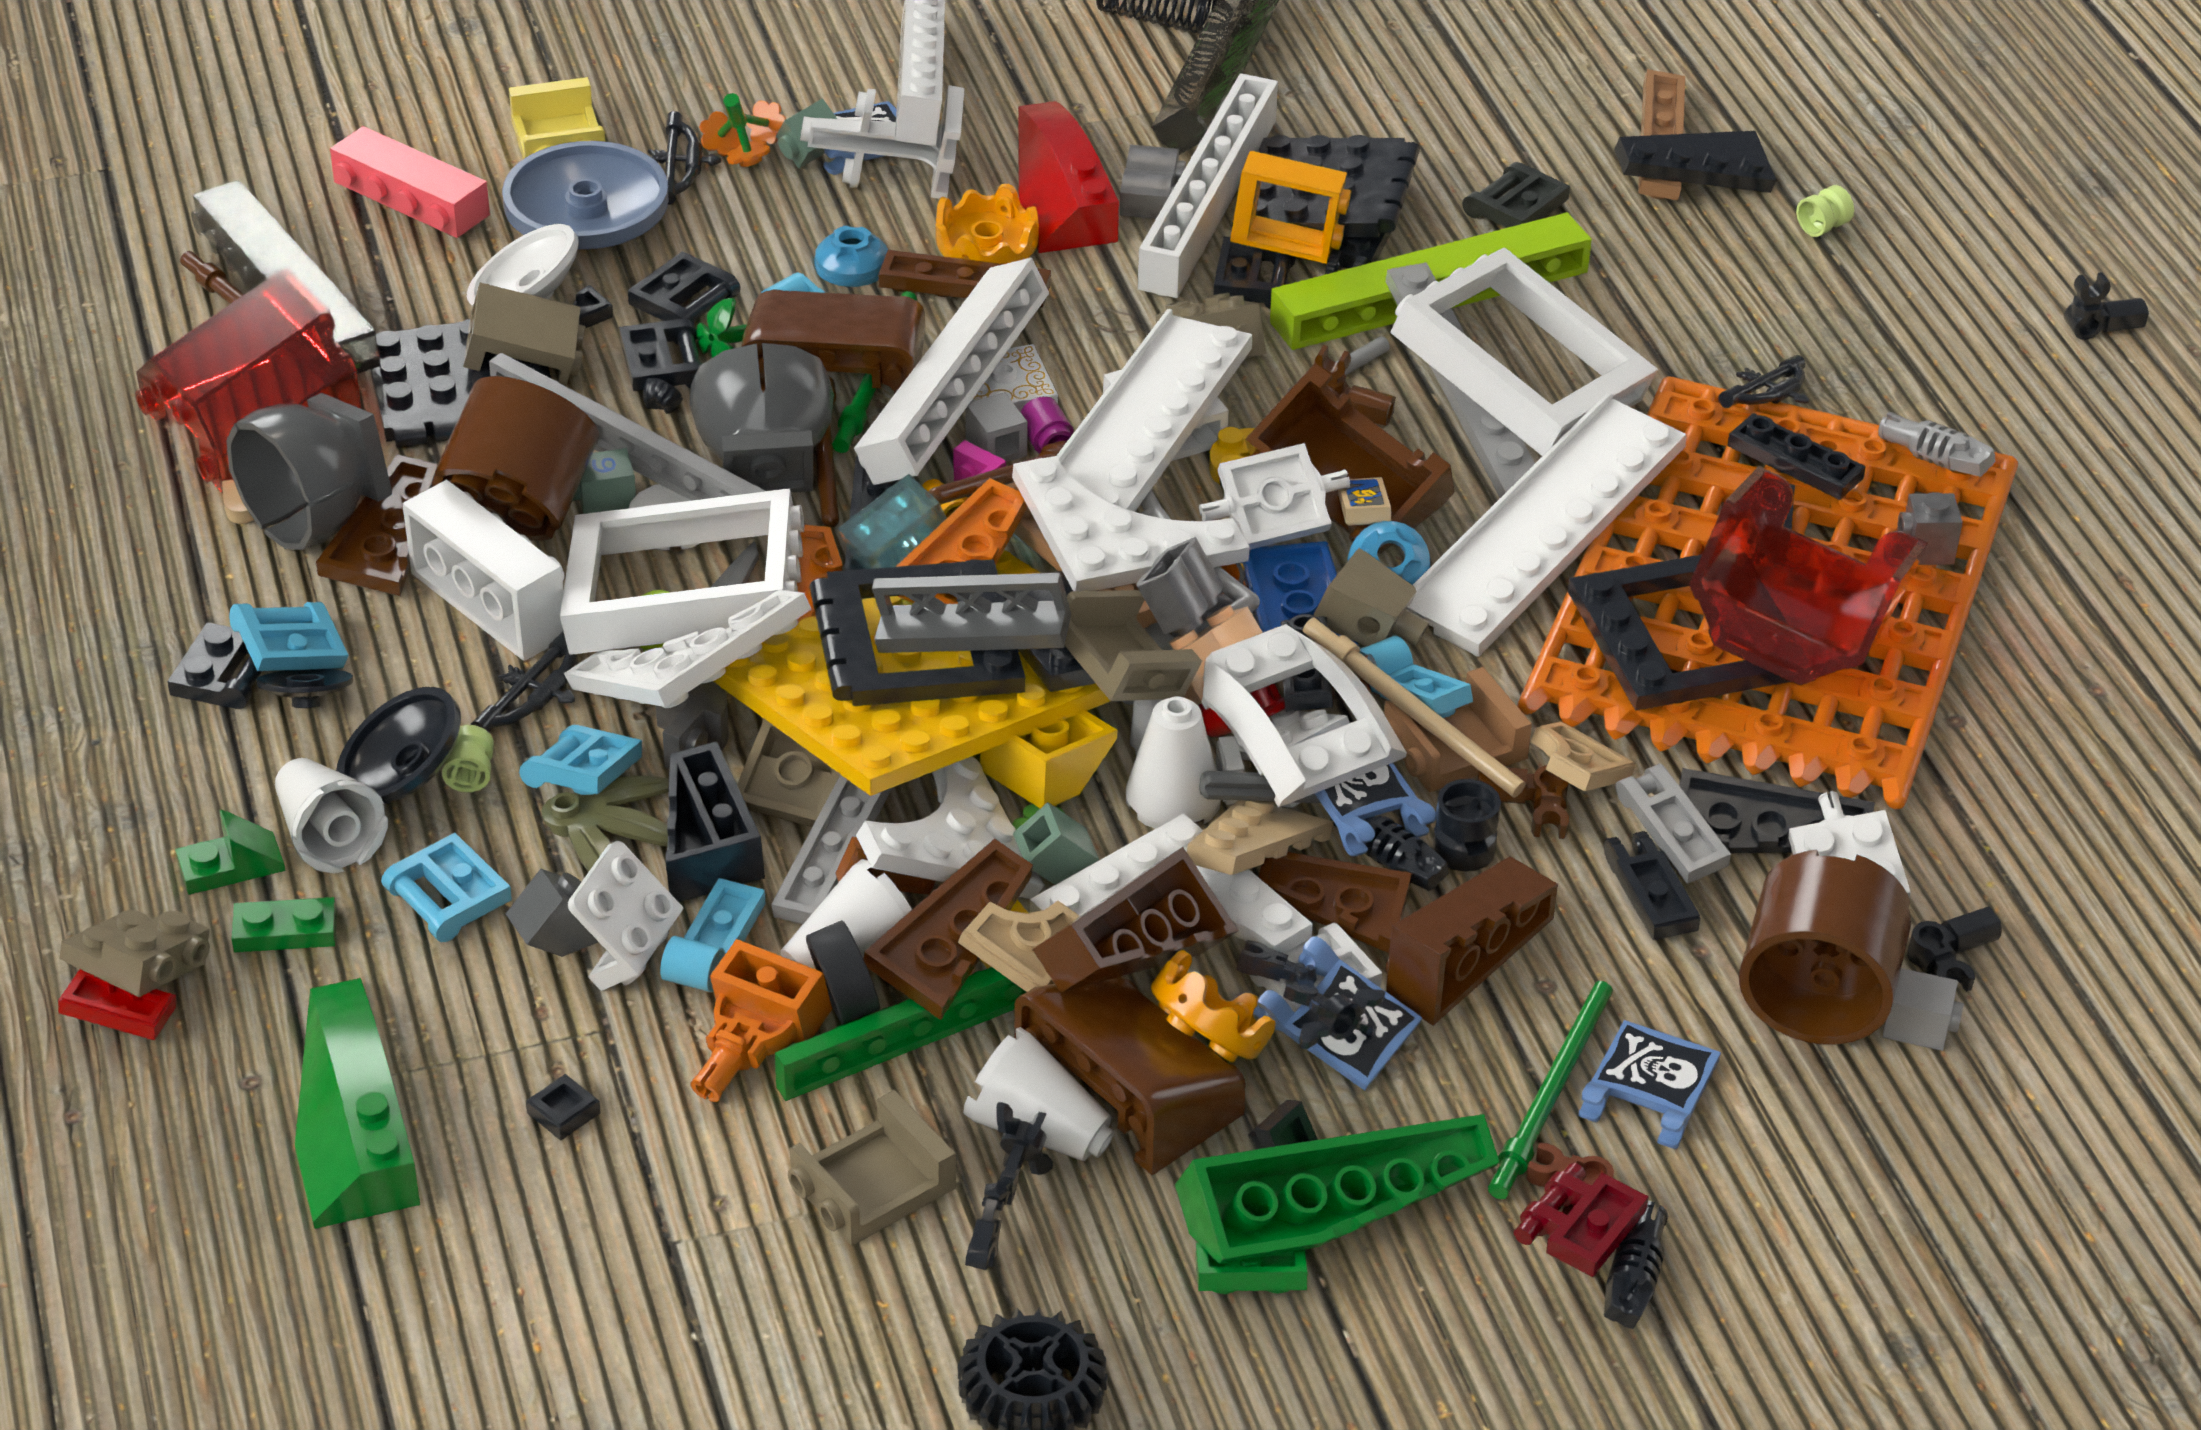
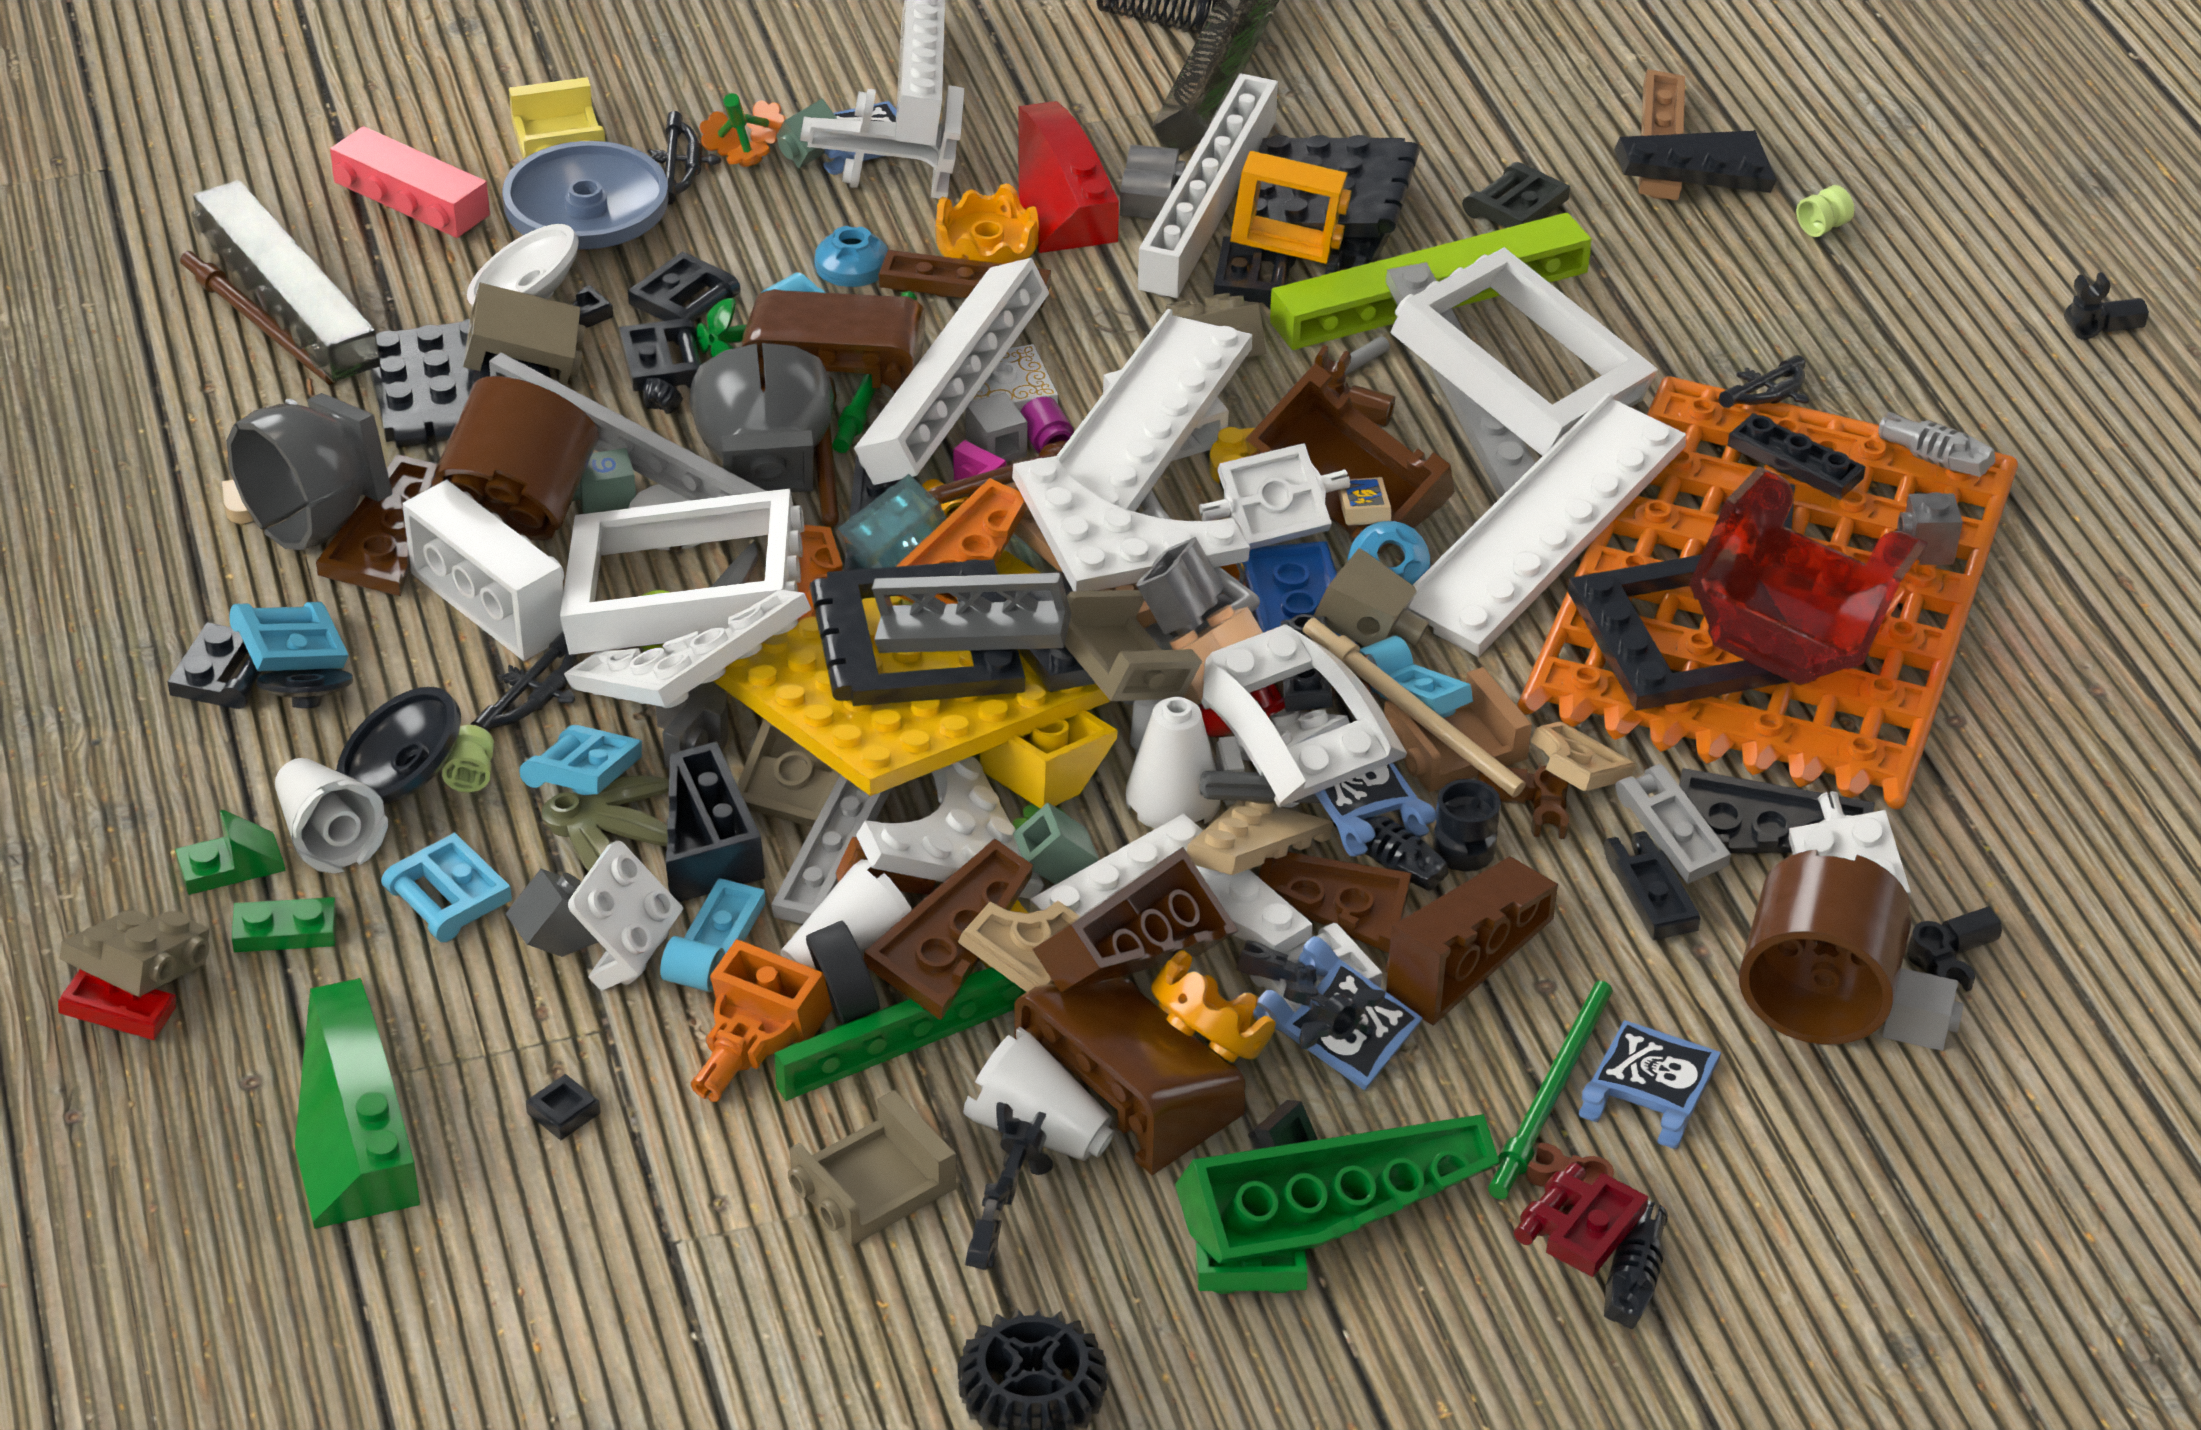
(247, 357): clear red windscreen -> none

